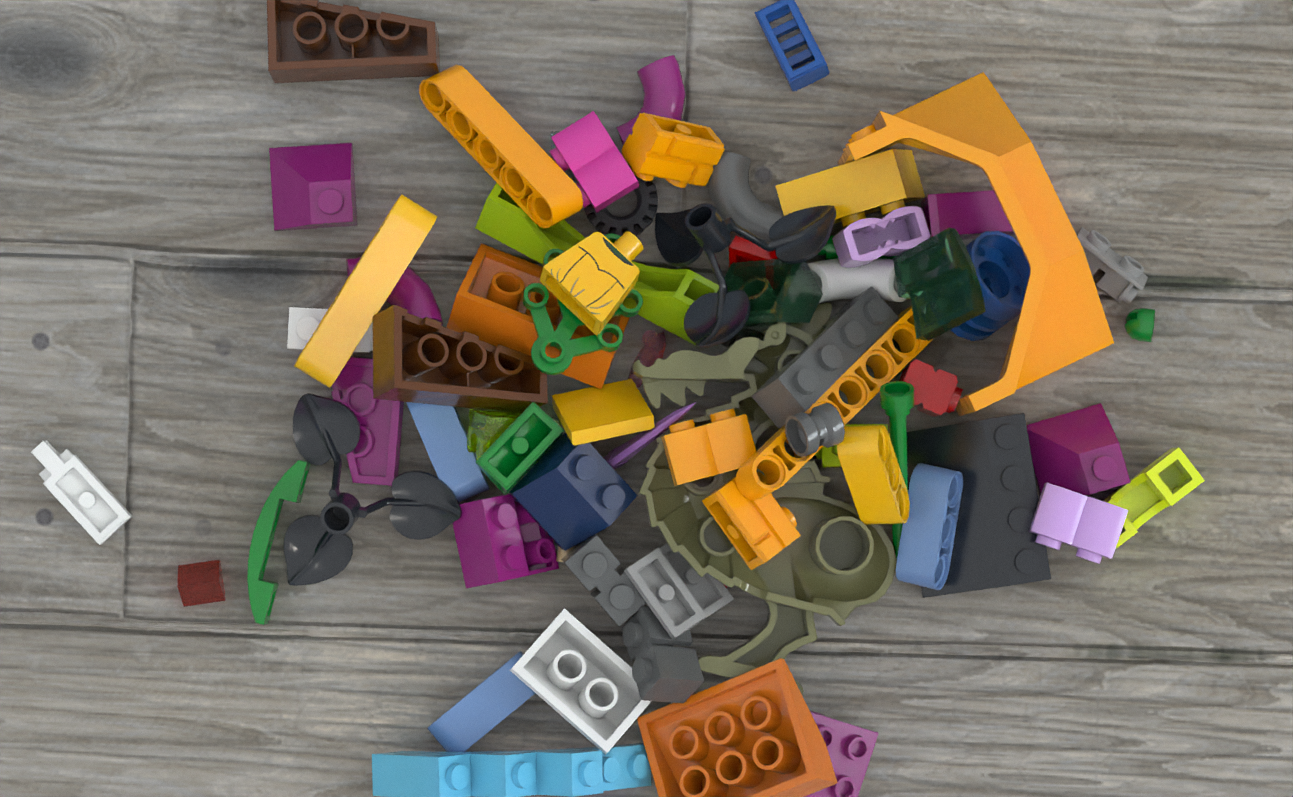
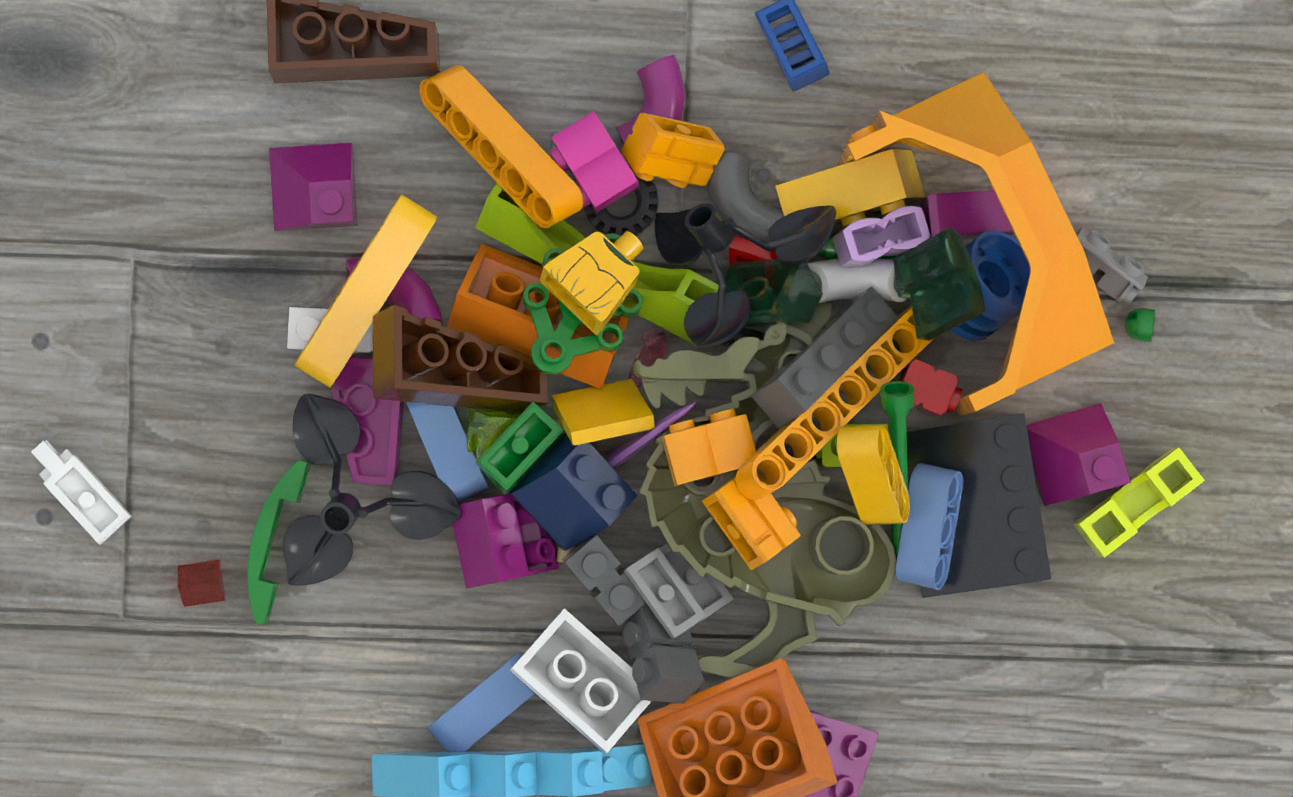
(812, 430): dark grey wheel -> none
(1078, 522): lavender brick -> none

